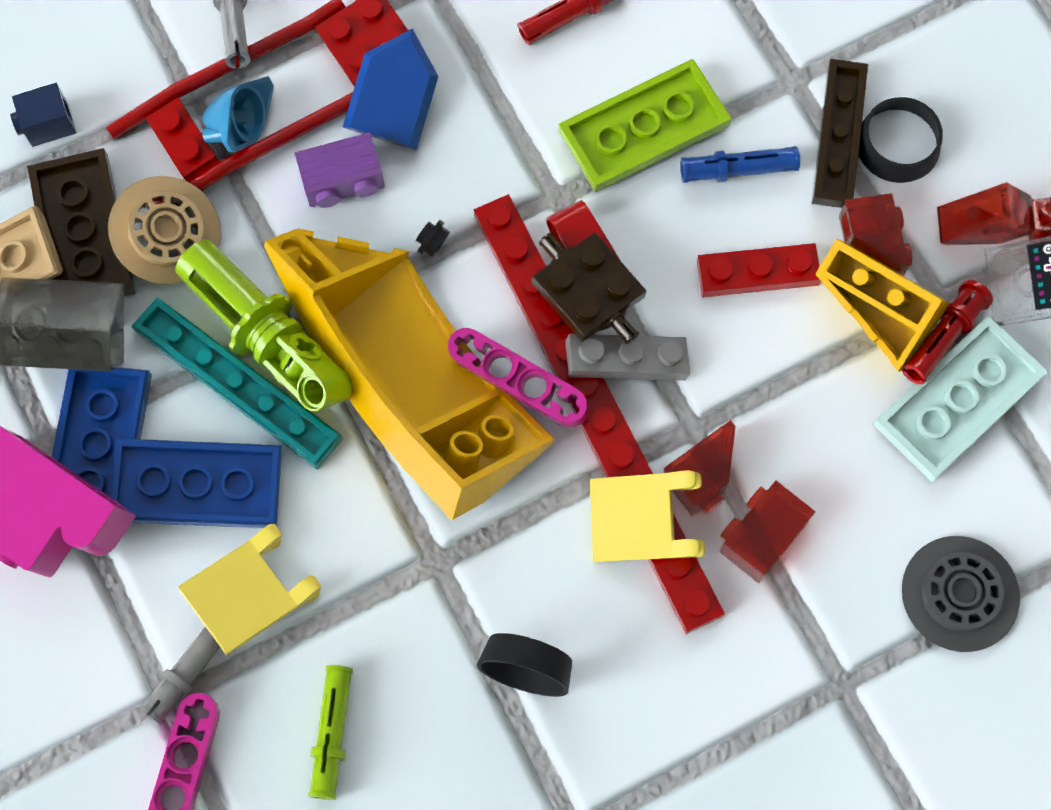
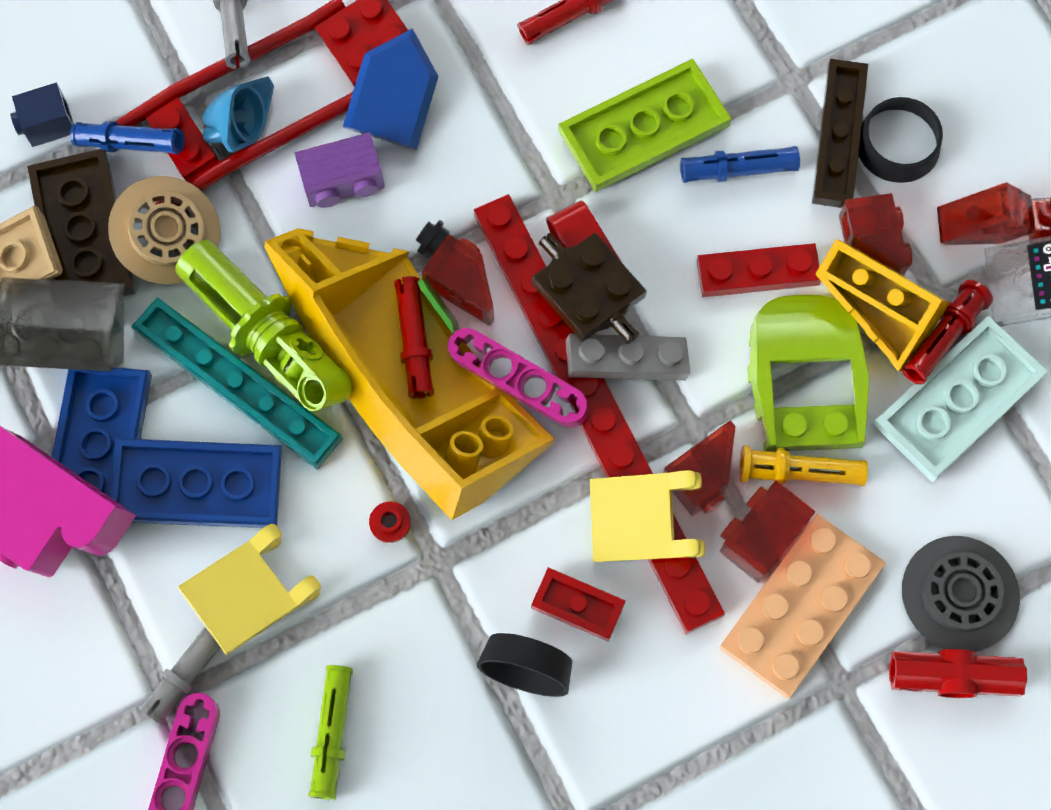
(112, 137): none -> blue pin
(392, 534): none -> red plate
(415, 349): none -> red pin
(438, 304): none -> bright green piece
(461, 278): none -> clear red slope
(578, 604): none -> red plate
(780, 461): none -> yellow pin
(802, 606): none -> light nougat plate
(807, 331): none -> lime slope
(957, 673): none -> red piece

